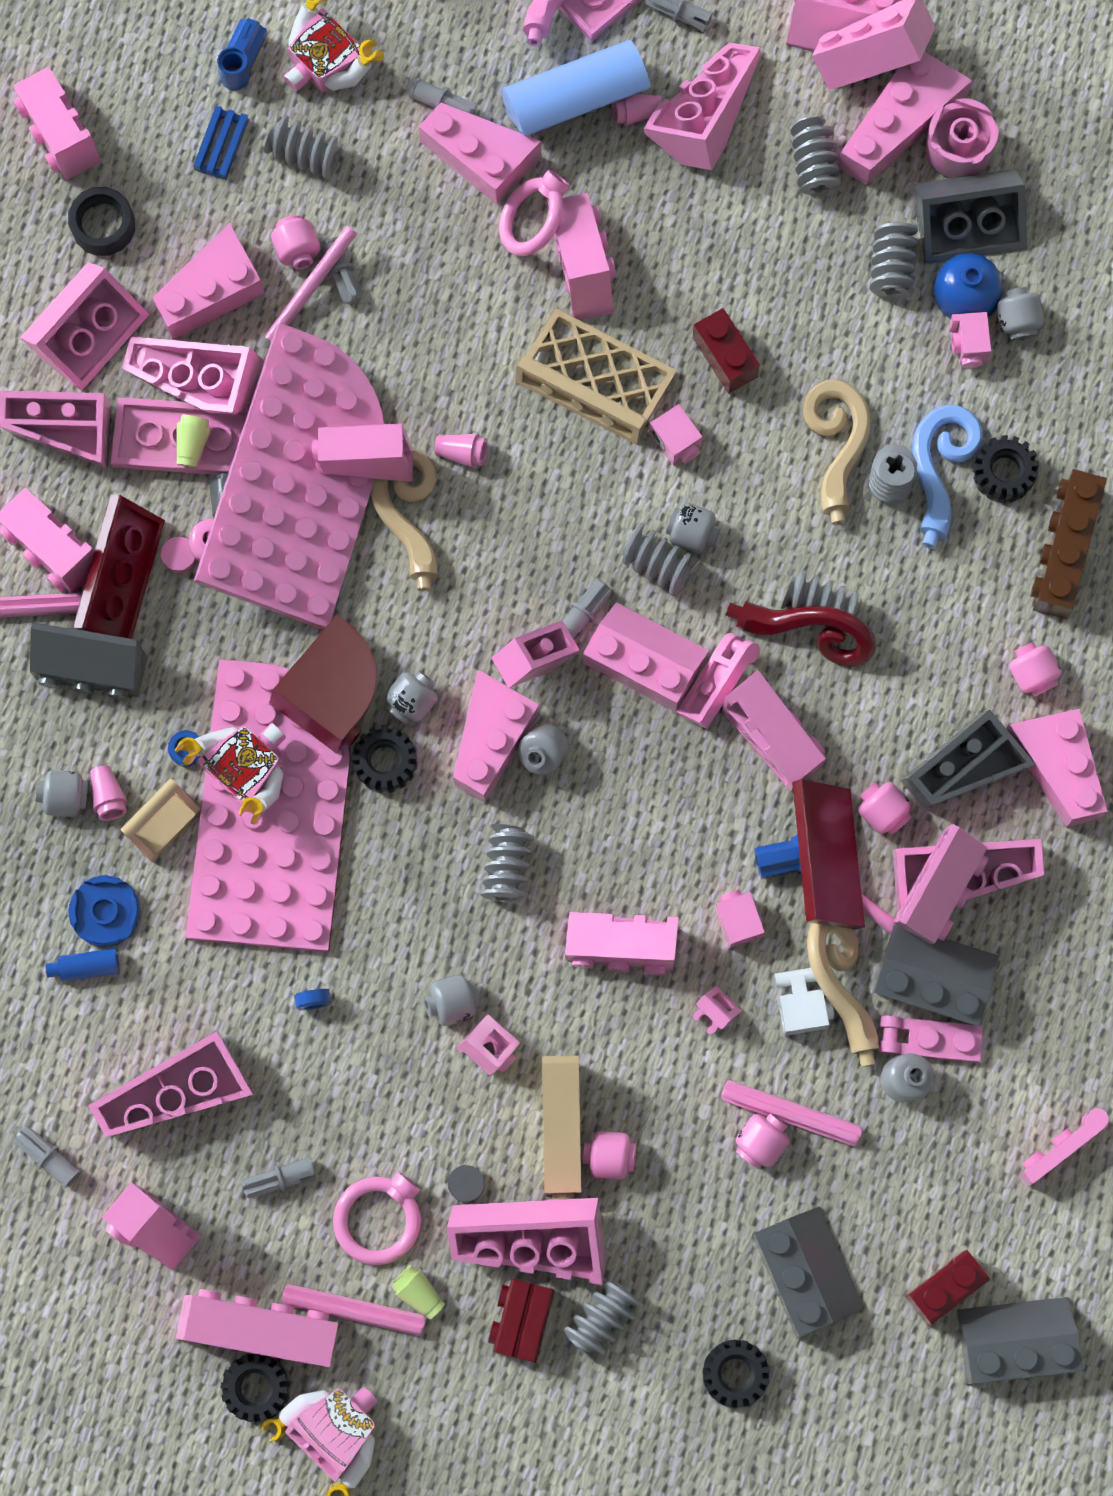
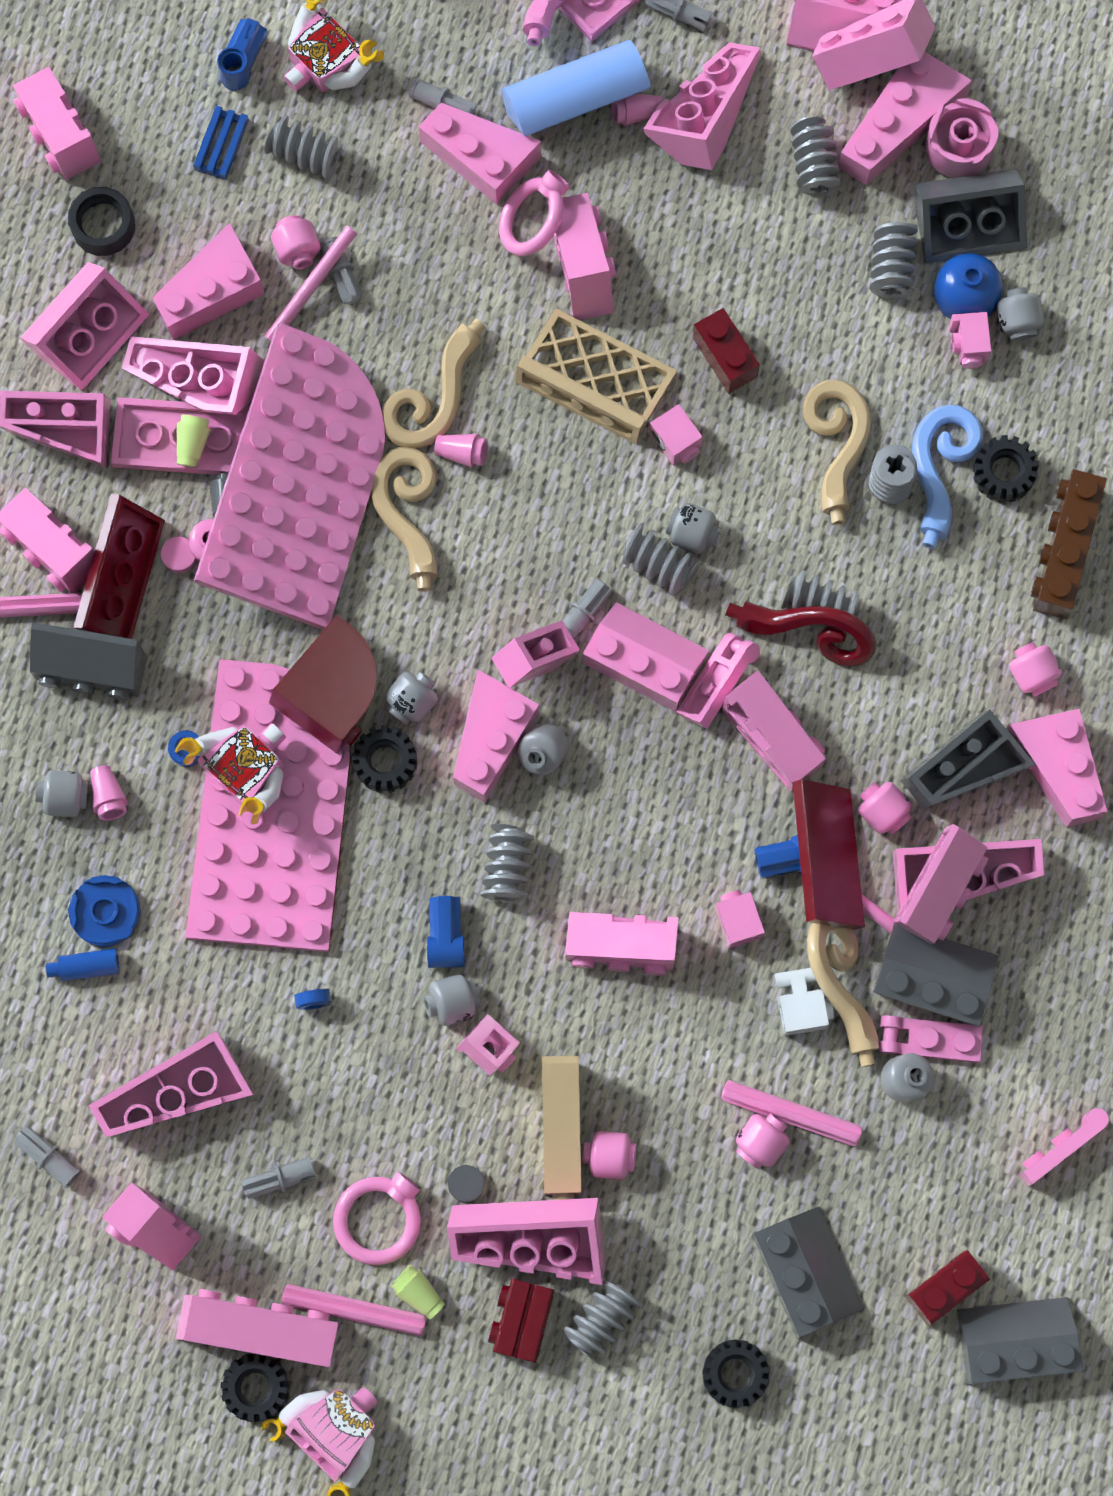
(161, 820): tan tile -> none
(365, 451): bright pink slope -> none
(445, 941): none -> blue piece
(456, 352): none -> tan plant
(718, 1008): bright pink tile -> none

